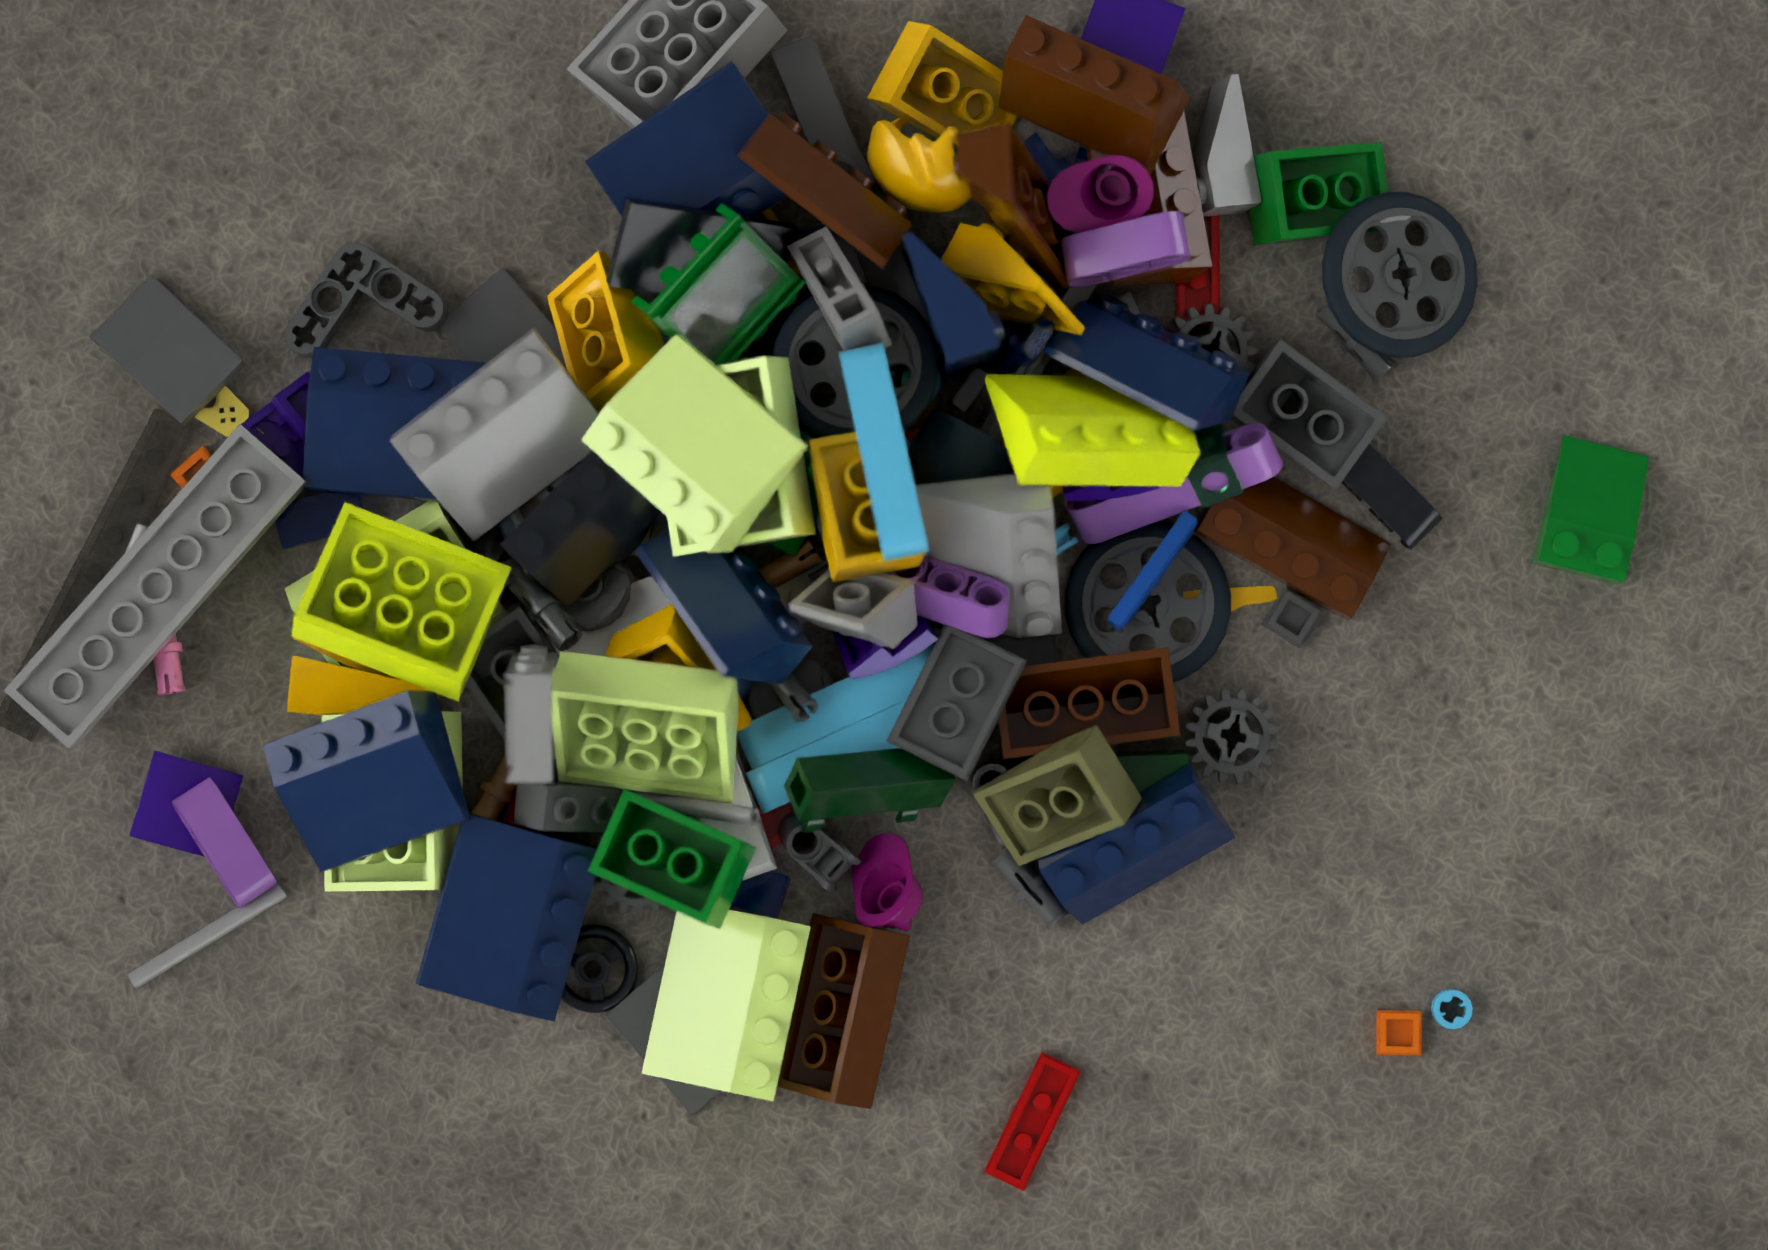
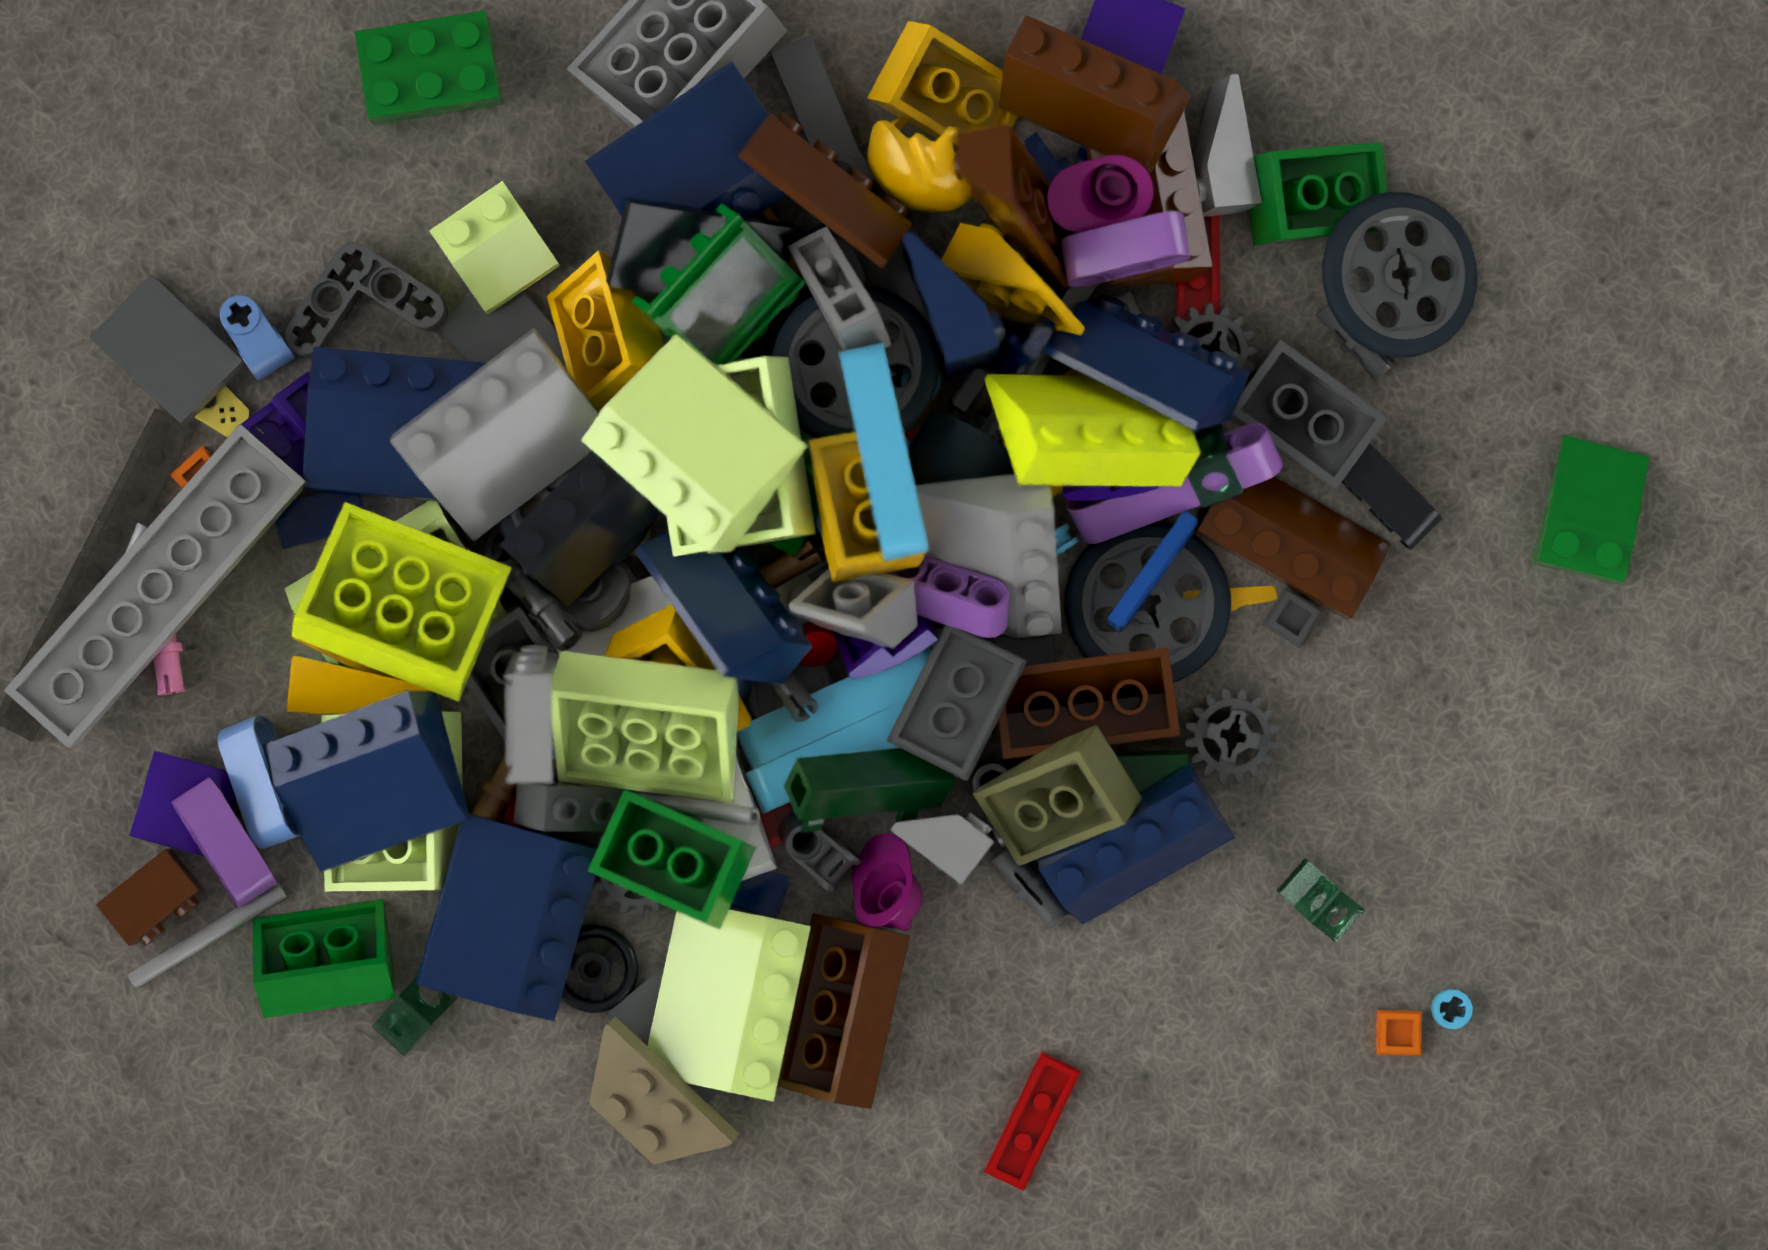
(150, 898): none -> reddish brown brick
(252, 783): none -> medium blue beam
(259, 341): none -> medium blue piece
(322, 958): none -> green slope
(410, 1017): none -> clear green bracket
(428, 67): none -> green brick
(494, 248): none -> yellowish green slope
(652, 1102): none -> dark tan wing
(823, 645): none -> red tile
(948, 841): none -> light grey slope
(1319, 900): none -> clear green bracket

